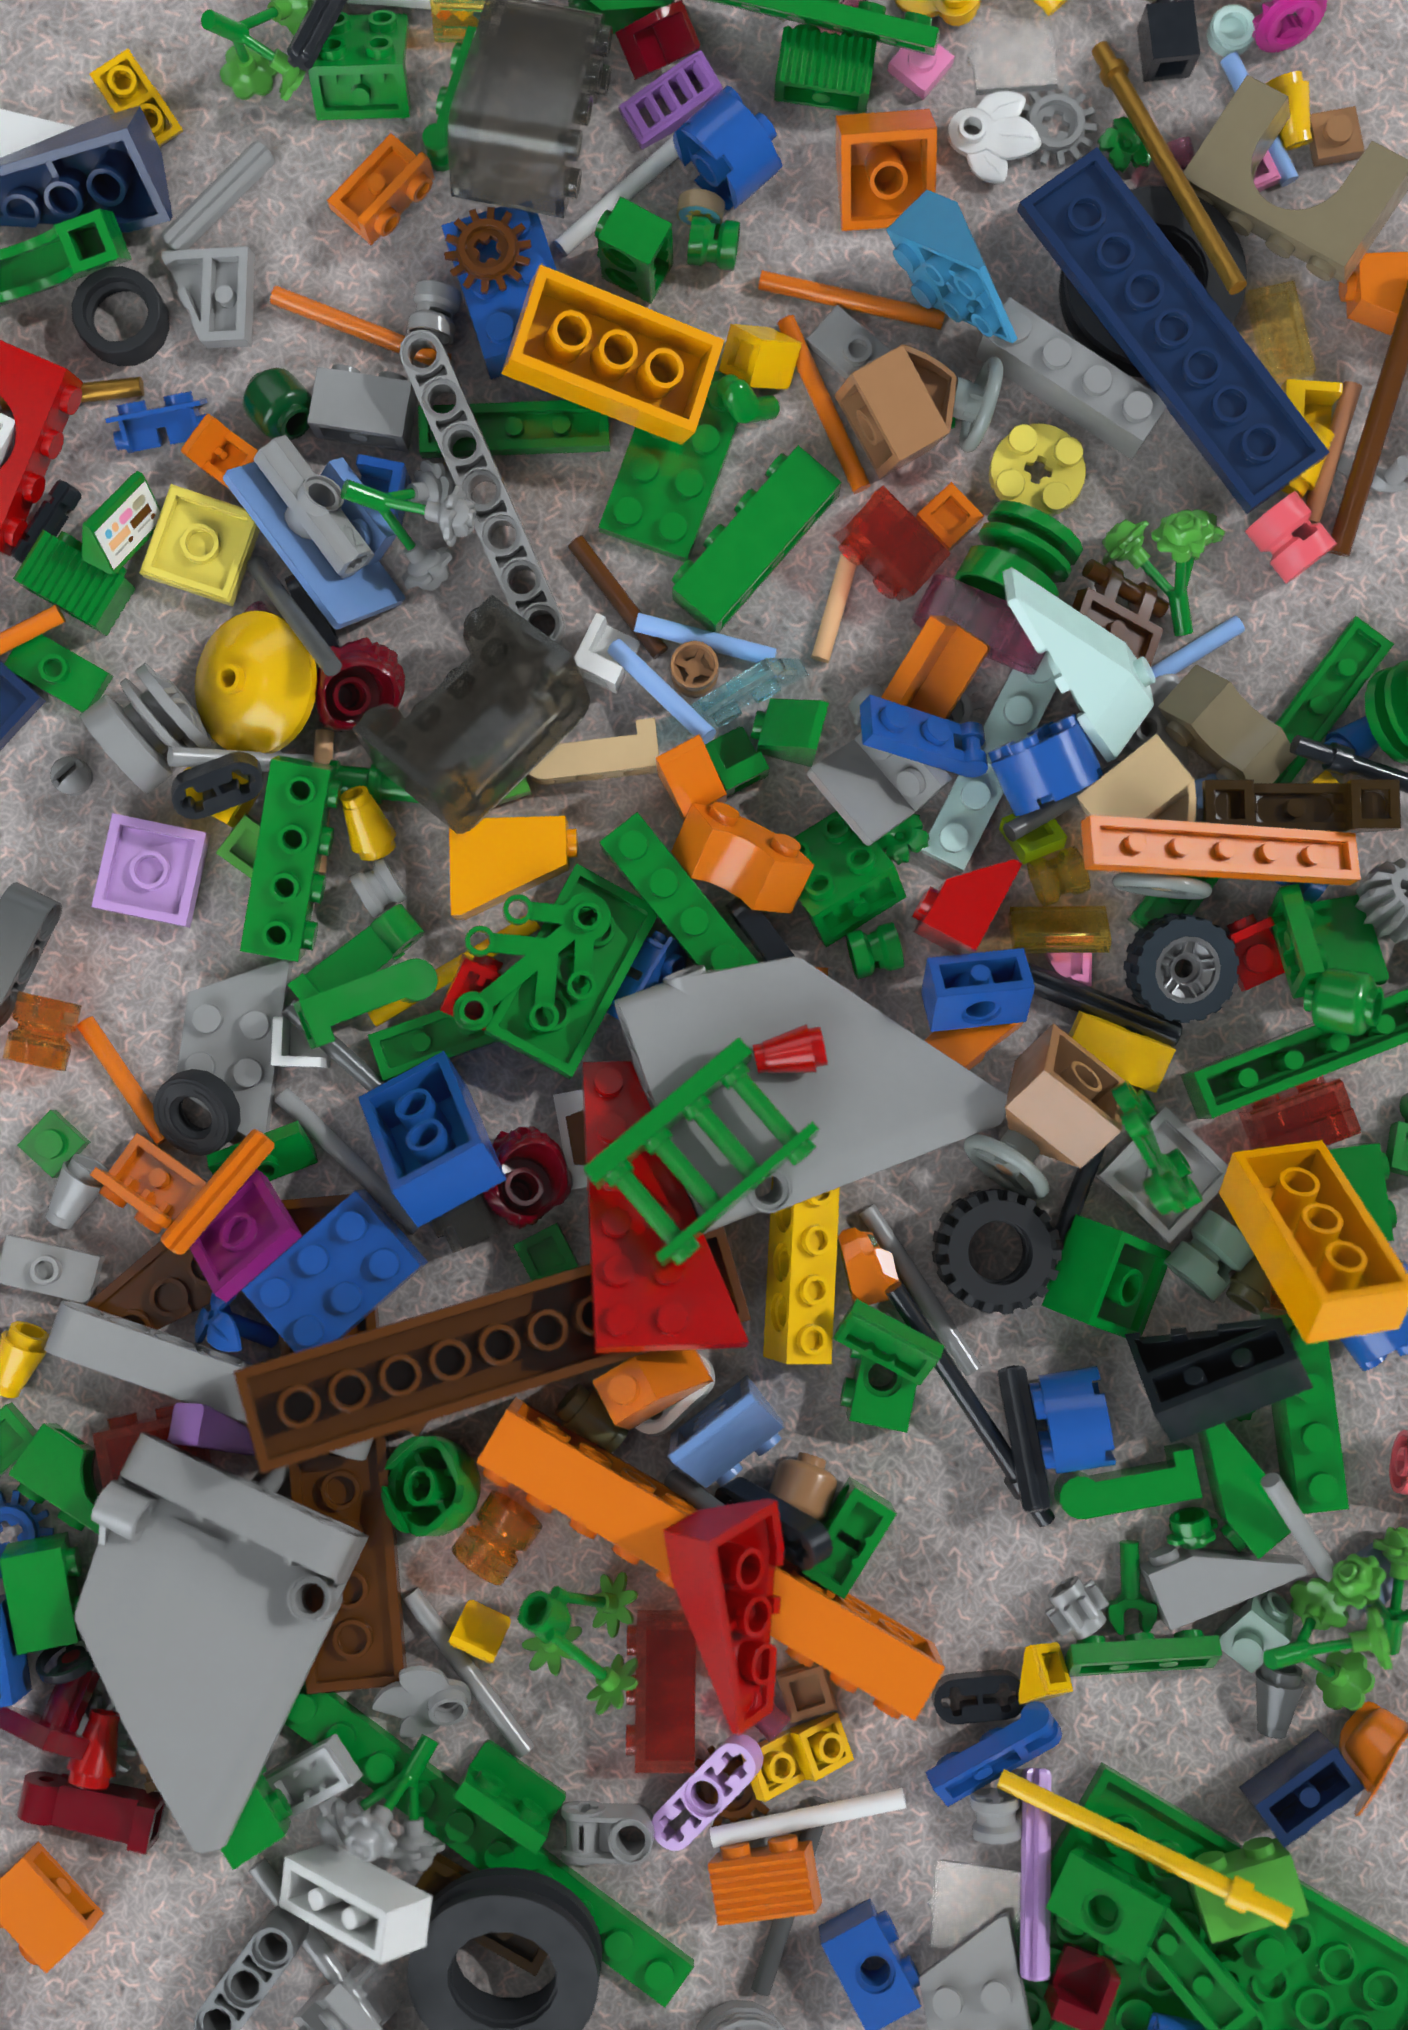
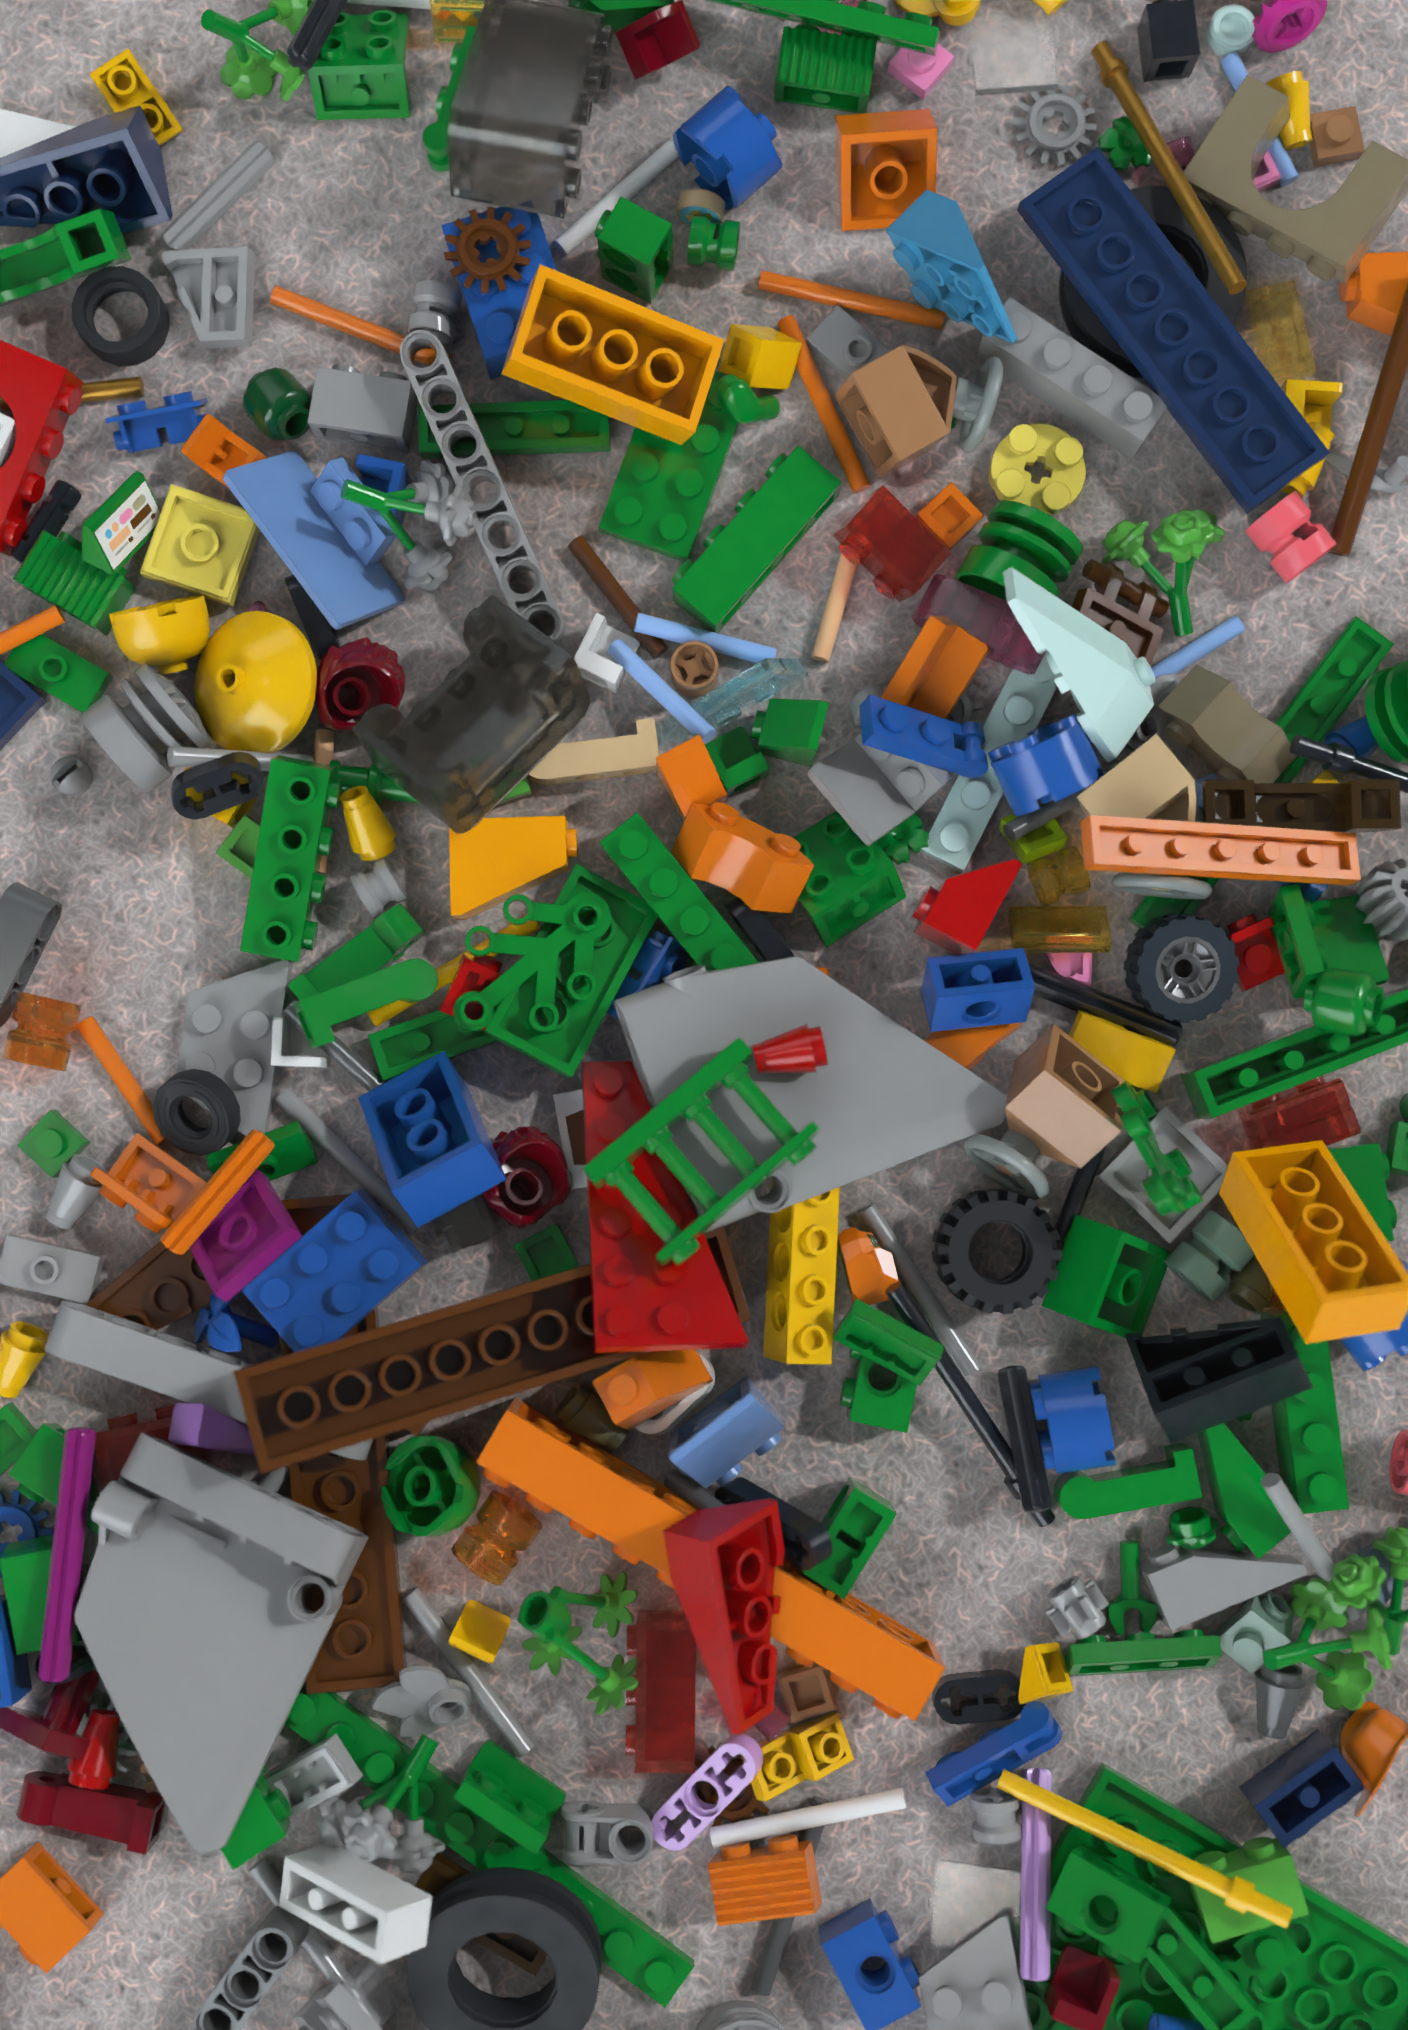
(66, 1554): none -> magenta axle
(151, 870): lavender plate -> none
(163, 632): none -> yellow cylinder
(294, 616): dark grey bar -> none
(313, 506): light grey piece -> none
(382, 189): orange bracket -> none
(677, 77): medium lavender slope -> none
(805, 1485): medium nougat head -> none
(875, 950): green wheel -> none
(1001, 135): white plate -> none
(1339, 426): nougat bar -> none

